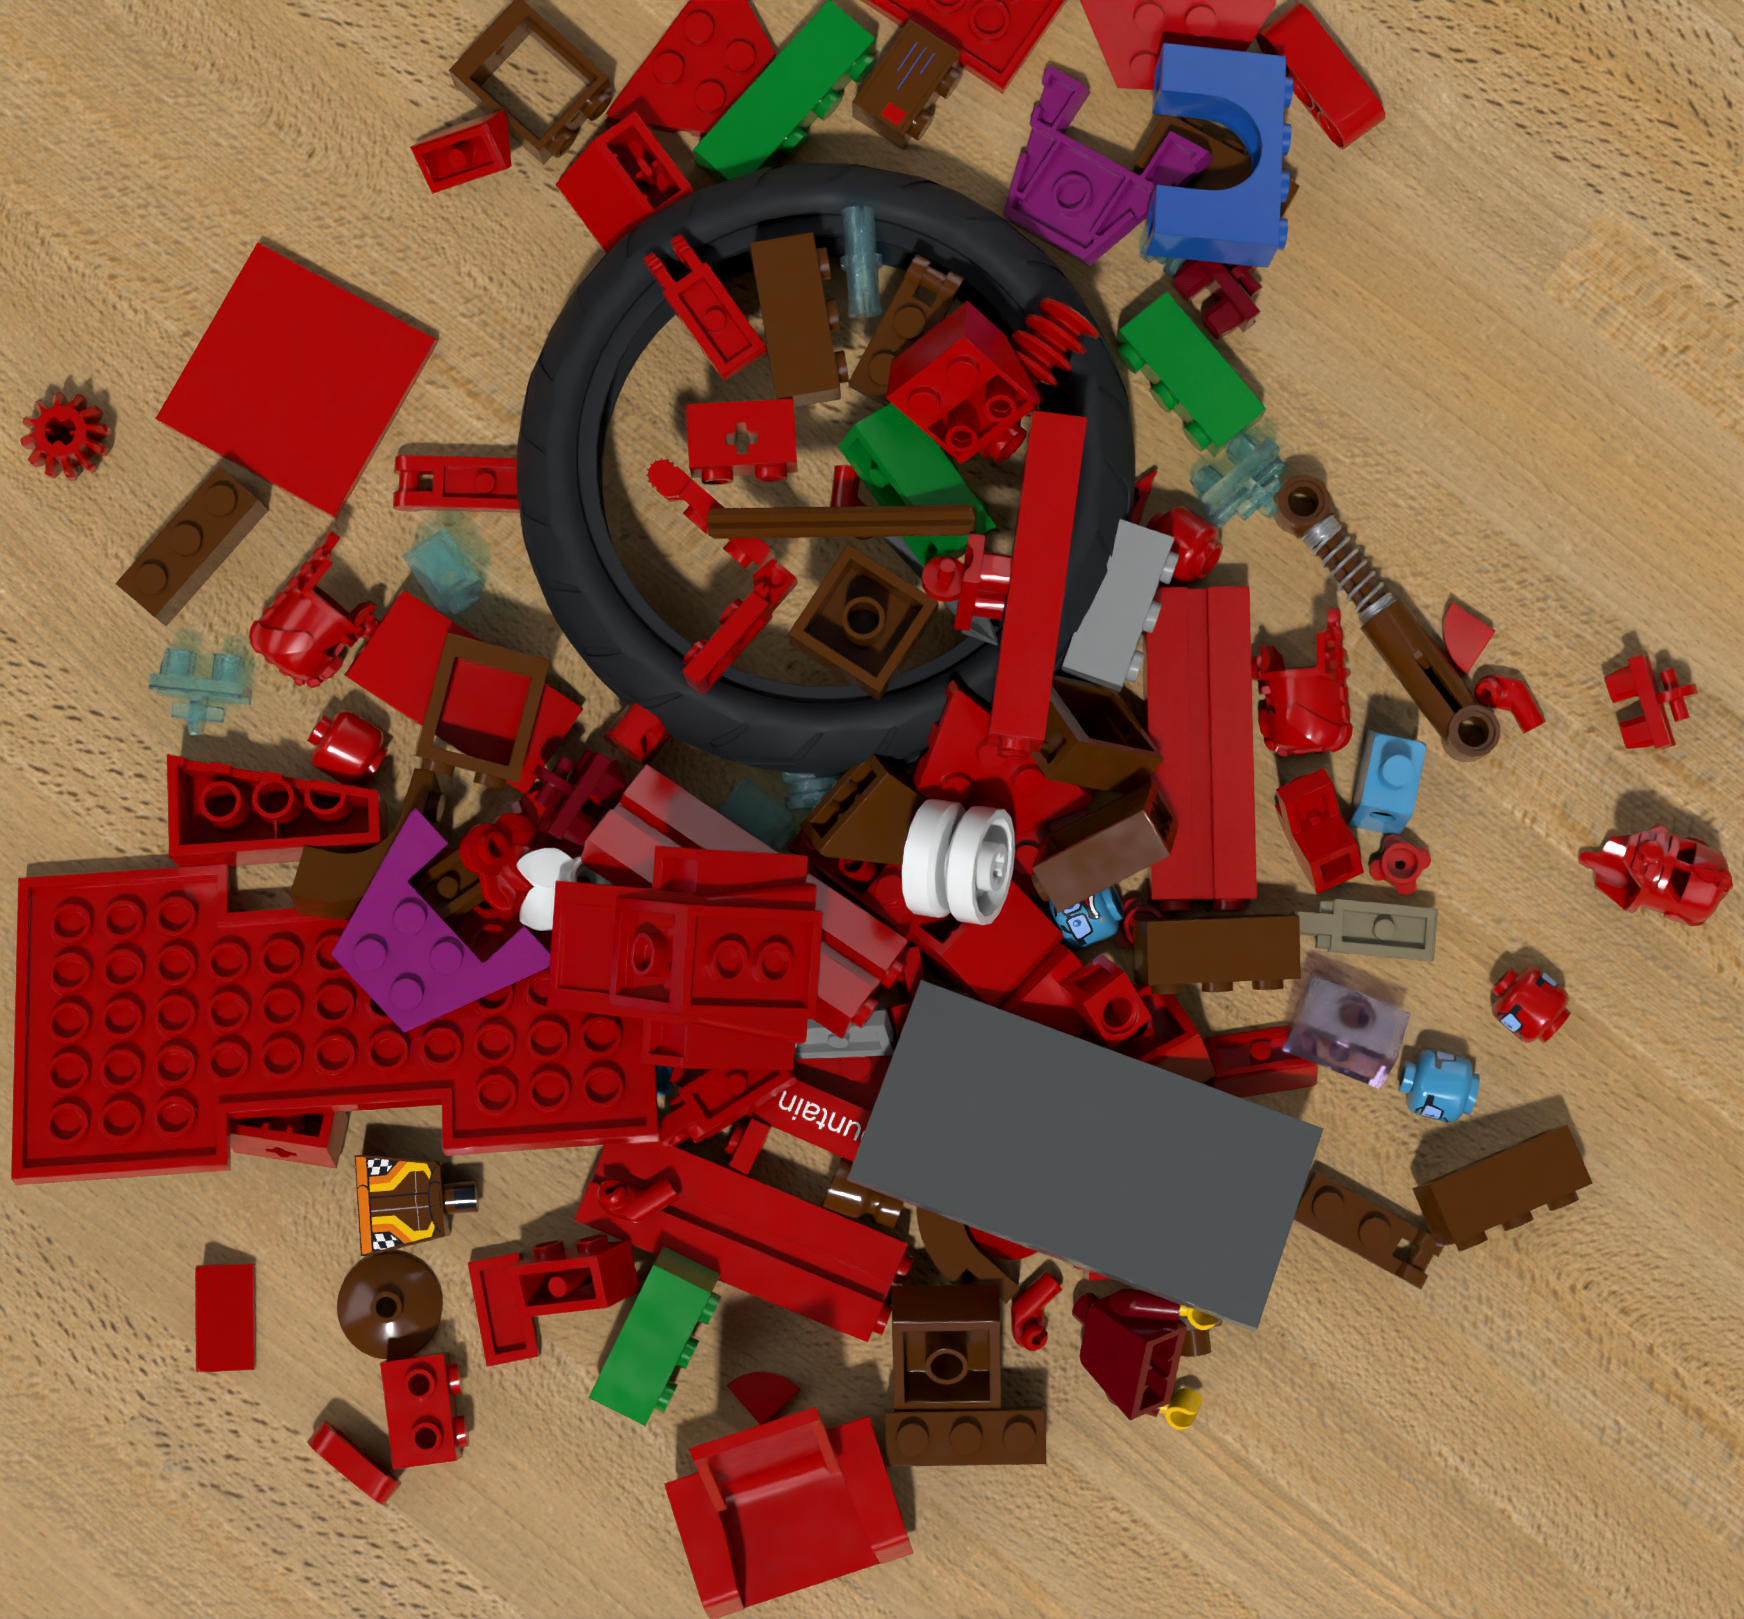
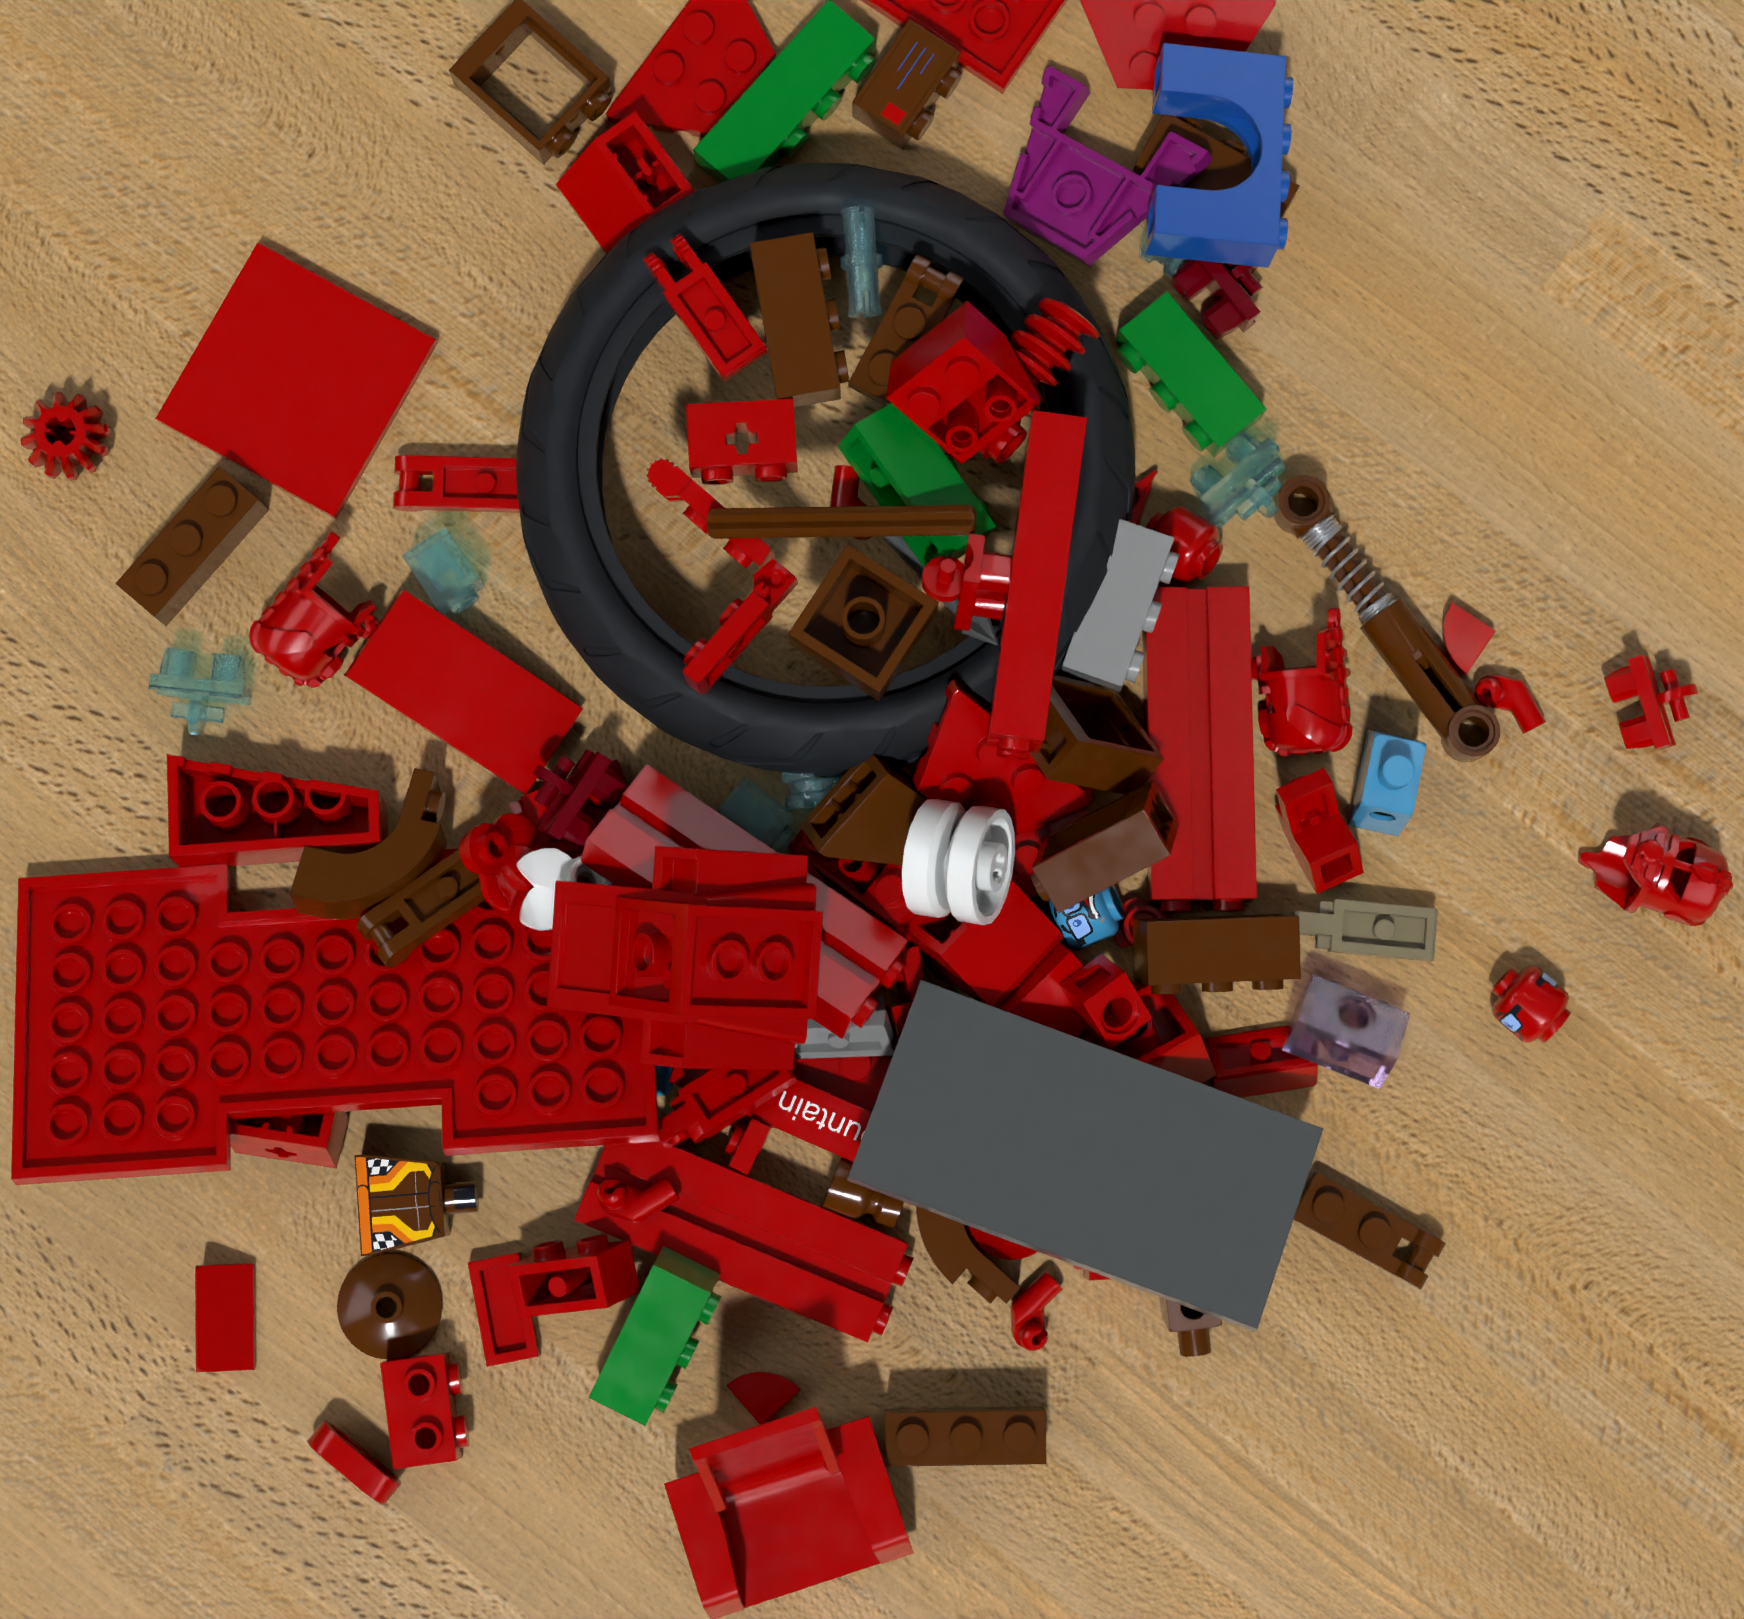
(347, 747): red head -> none
(410, 955): magenta wing -> none
(464, 151): red slope -> none
(492, 657): reddish brown window -> none
(637, 734): red leg -> none
(946, 1348): reddish brown brick -> none
(1135, 1352): dark red torso -> none
(1322, 76): red beam -> none
(1413, 858): red plate -> none
(1439, 1085): dark azure head -> none
(1503, 1188): reddish brown brick -> none

